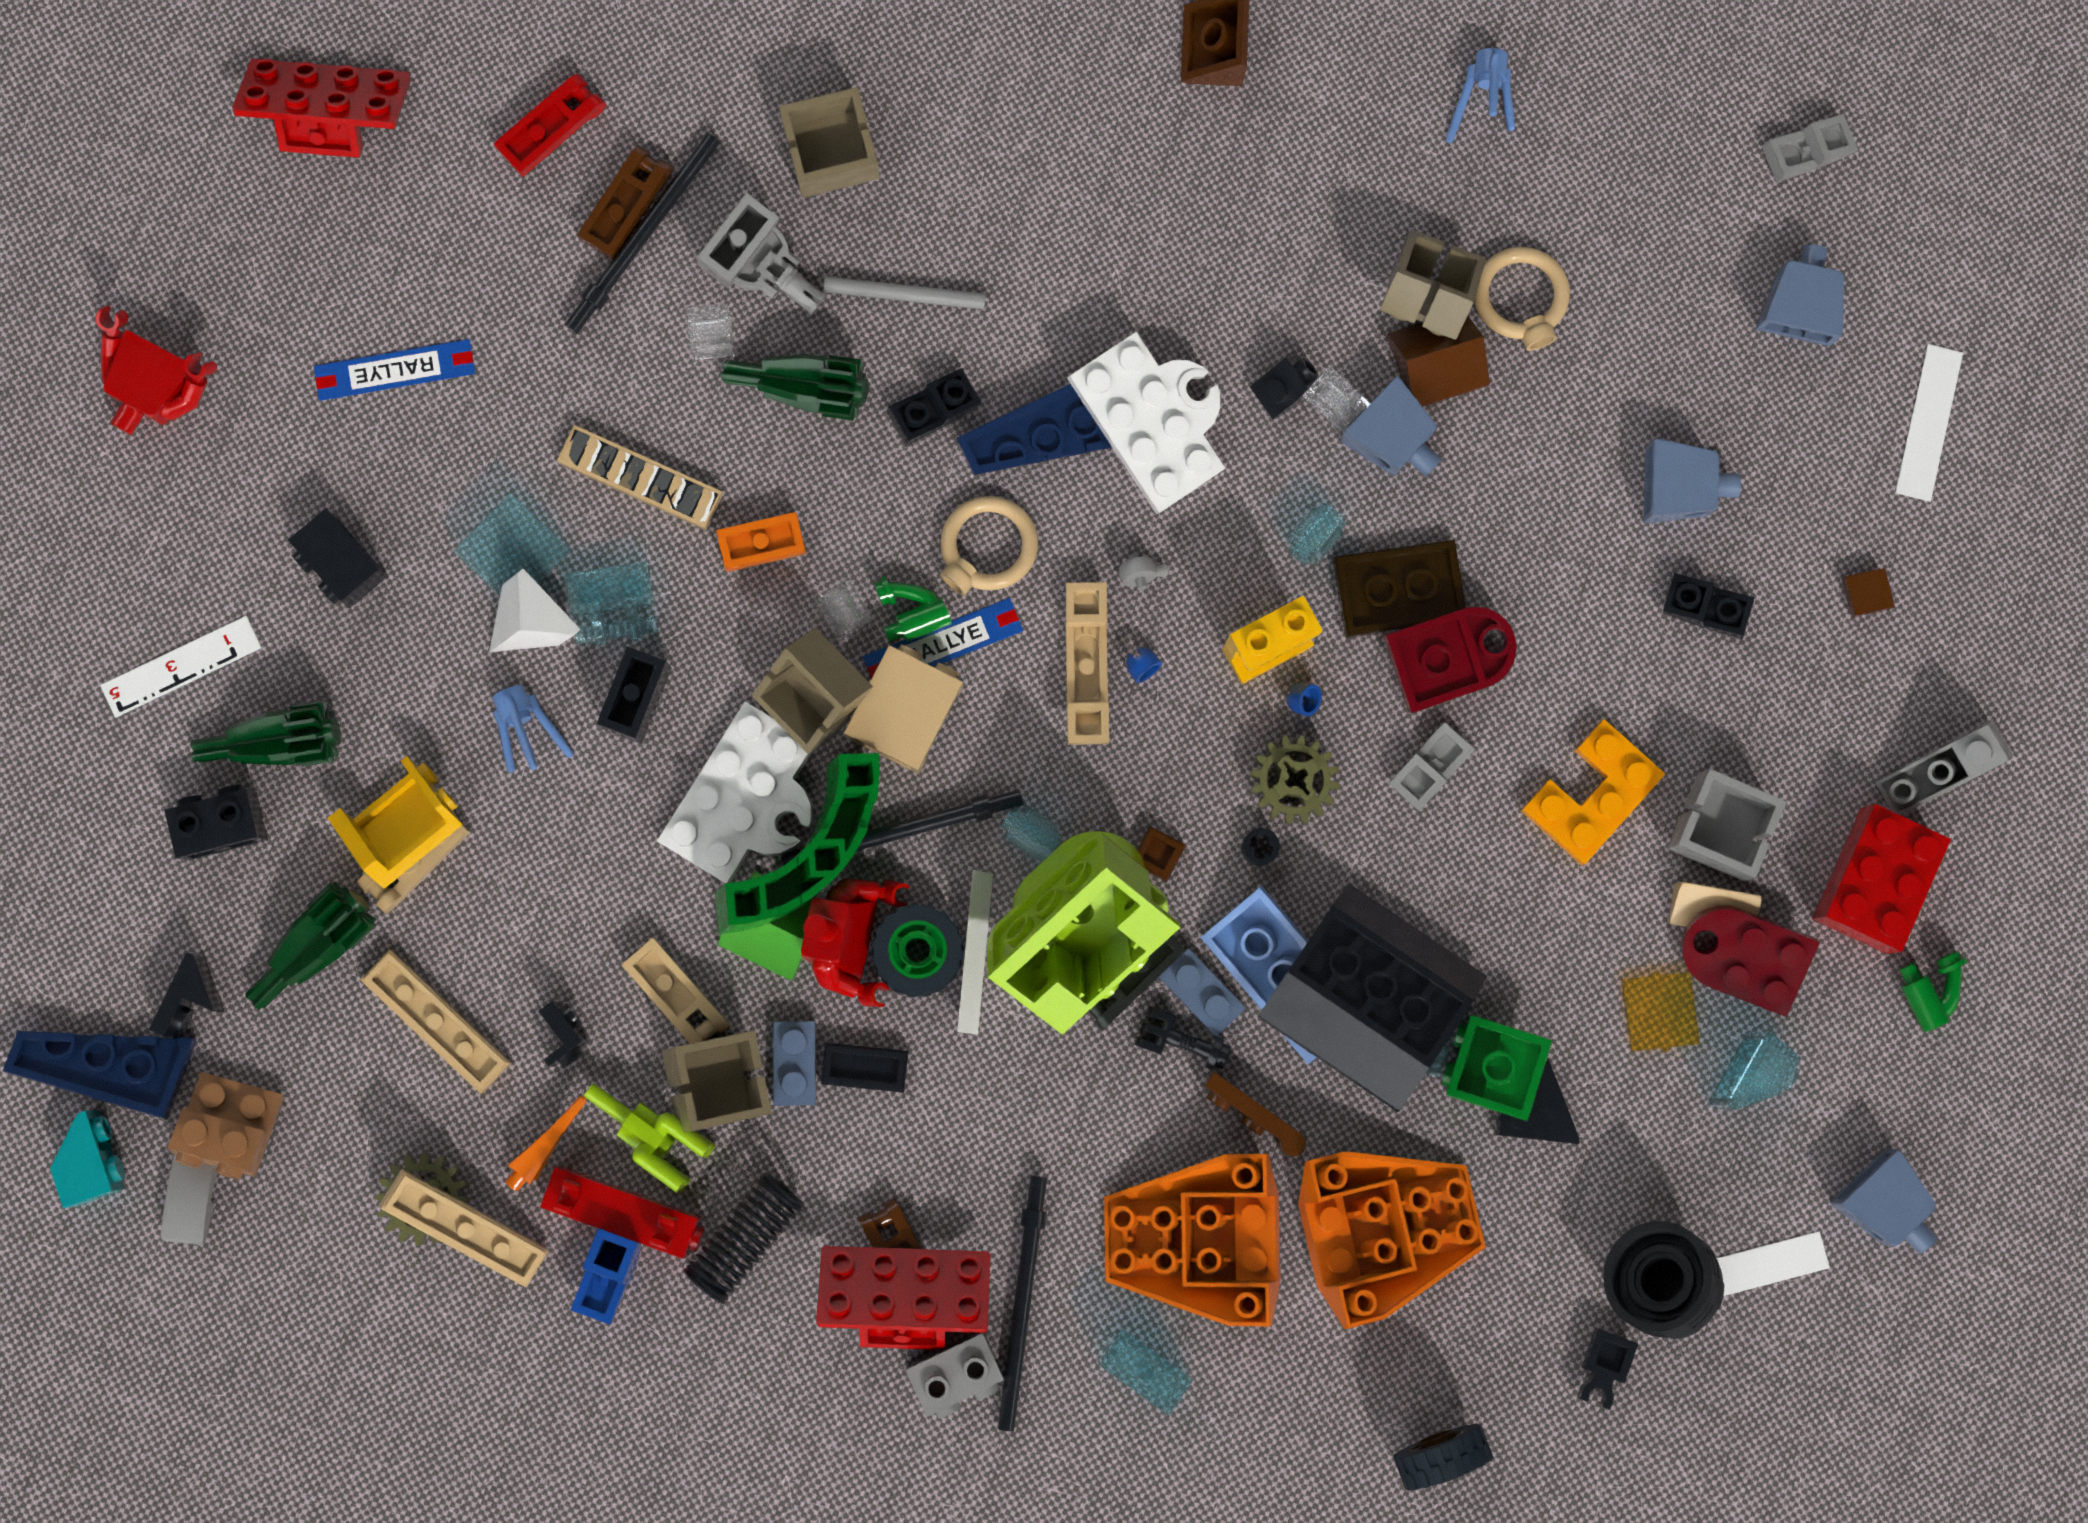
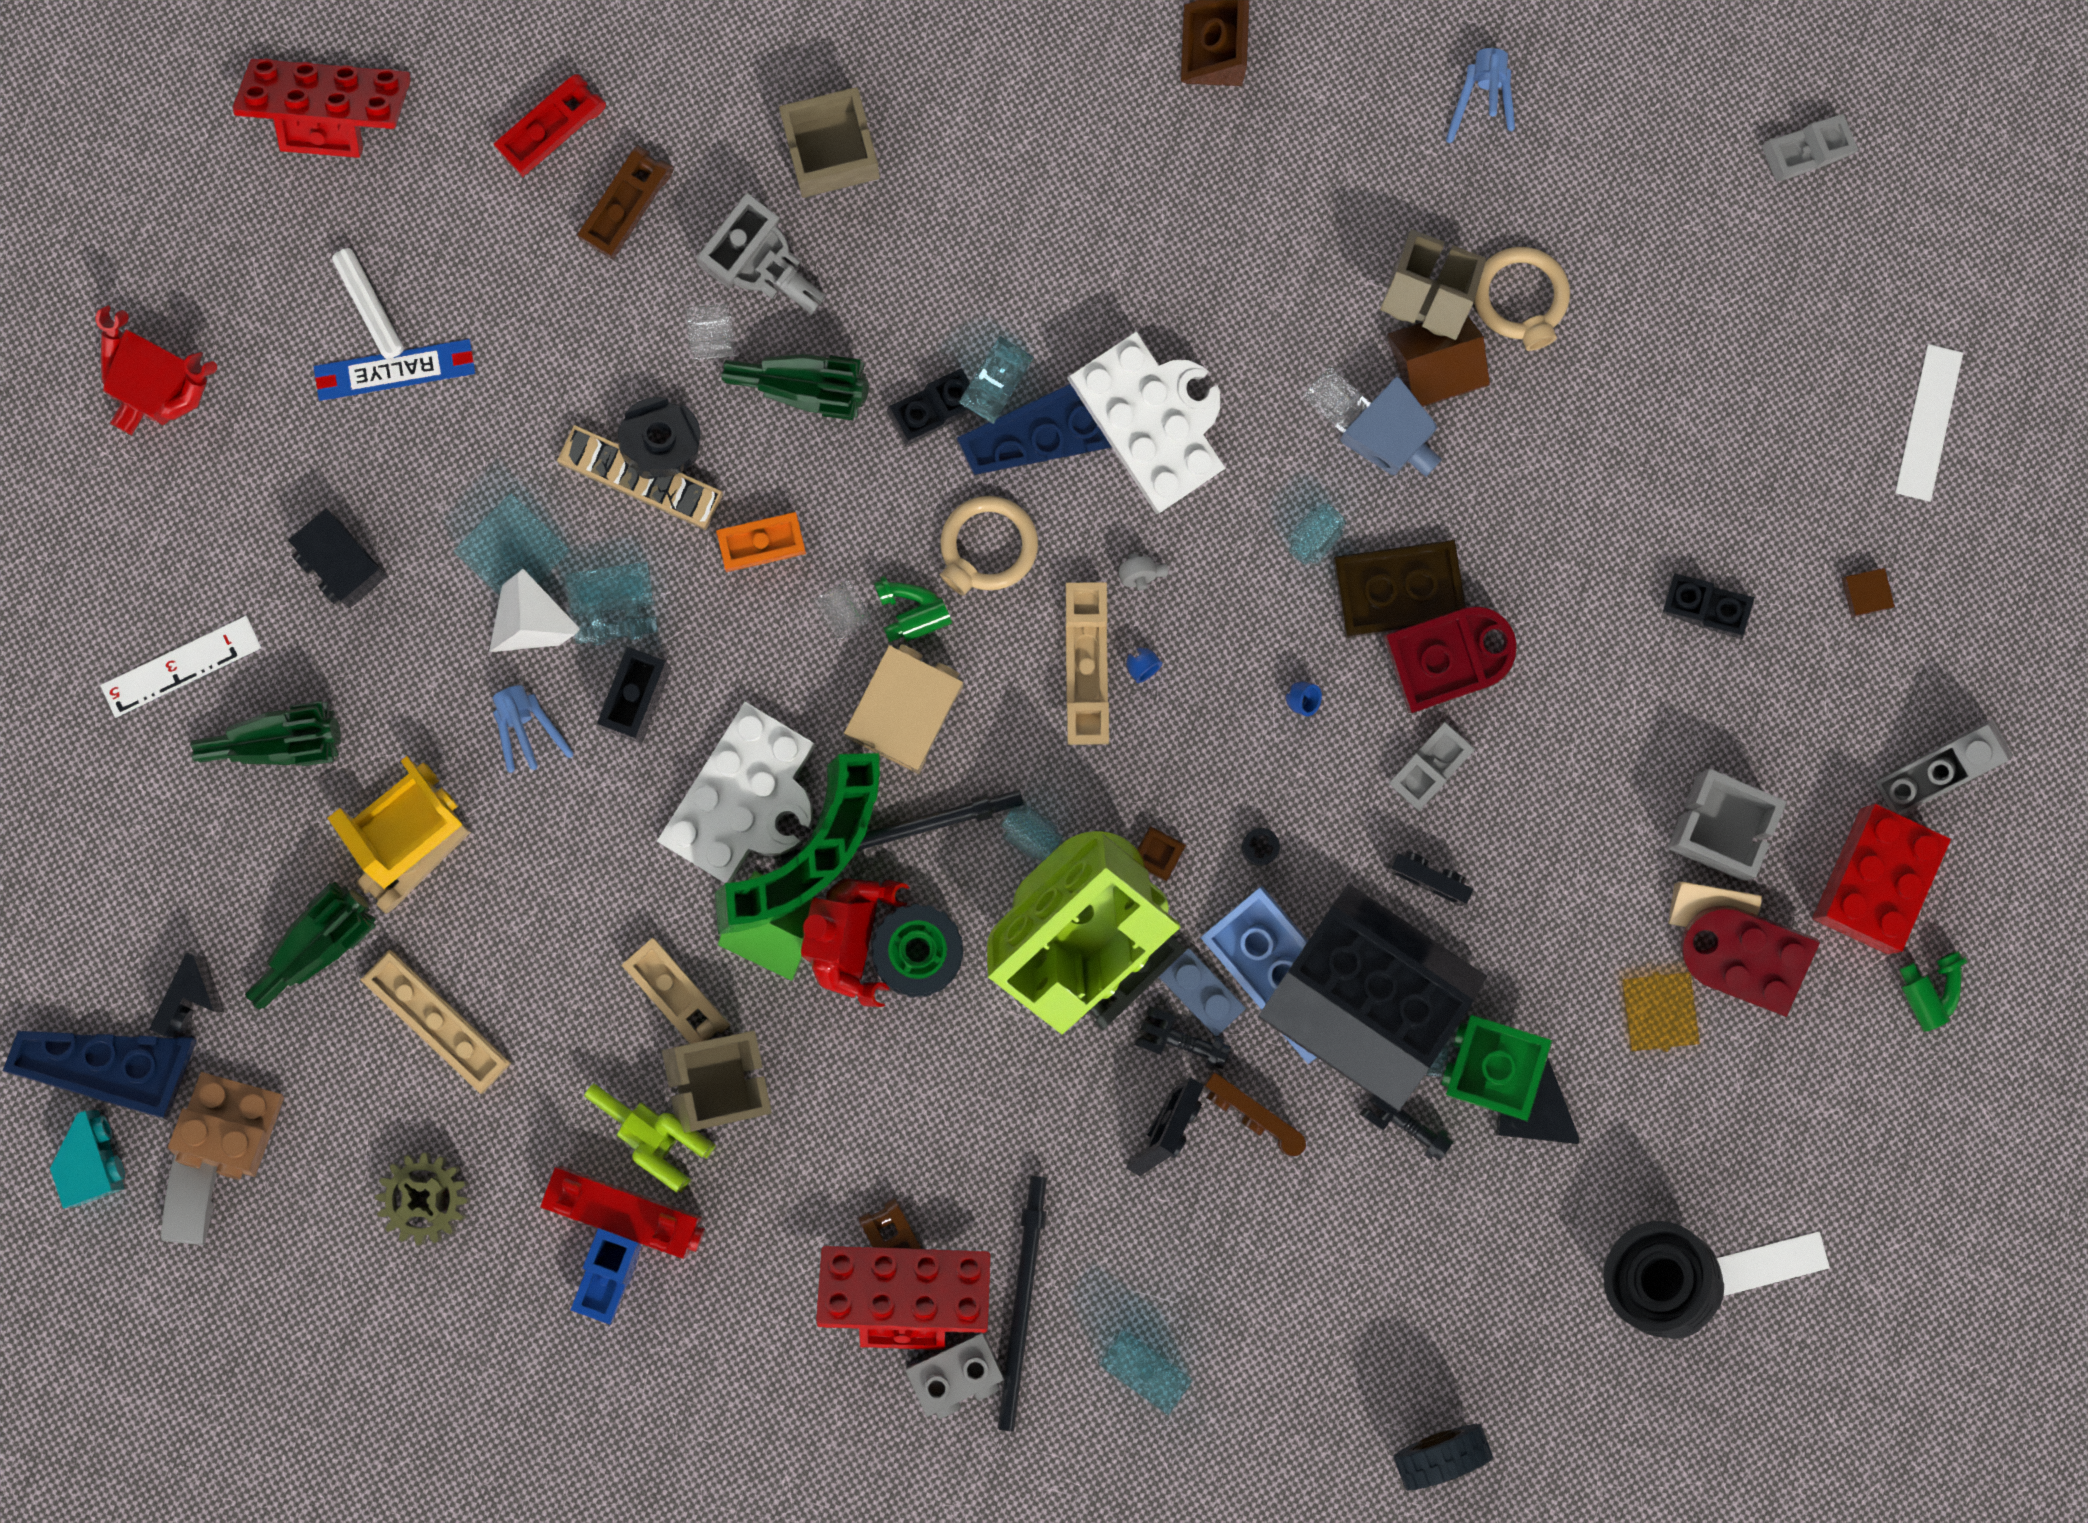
(216, 823): black brick -> none
(367, 303): none -> white axle
(463, 1228): tan tile -> none
(533, 1160): orange piece -> none
(564, 1023): black bracket -> none
(595, 294): black bar -> none
(656, 459): none -> black plate
(704, 1280): black piece -> none
(794, 1063): sand blue plate -> none
(811, 690): dark tan piece -> none
(864, 1067): black tile -> none
(904, 292): light grey bar -> none
(960, 637): sticker -> none
(975, 952): white sticker -> none
(996, 379): none -> clear light blue slope
(1168, 1127): none -> black wing
(1201, 1239): orange wedge -> none
(1272, 640): yellow panel -> none
(1284, 385): black bracket -> none
(1305, 796): olive gear -> none
(1384, 1229): orange wedge -> none
(1436, 1143): none -> black hinge
(1446, 885): none -> black plate
(1587, 826): light orange plate -> none
(1609, 1360): black plate -> none
(1684, 482): sand blue torso -> none
(1756, 1072): clear light blue slope -> none
(1805, 300): sand blue torso -> none
(1889, 1202): sand blue torso -> none

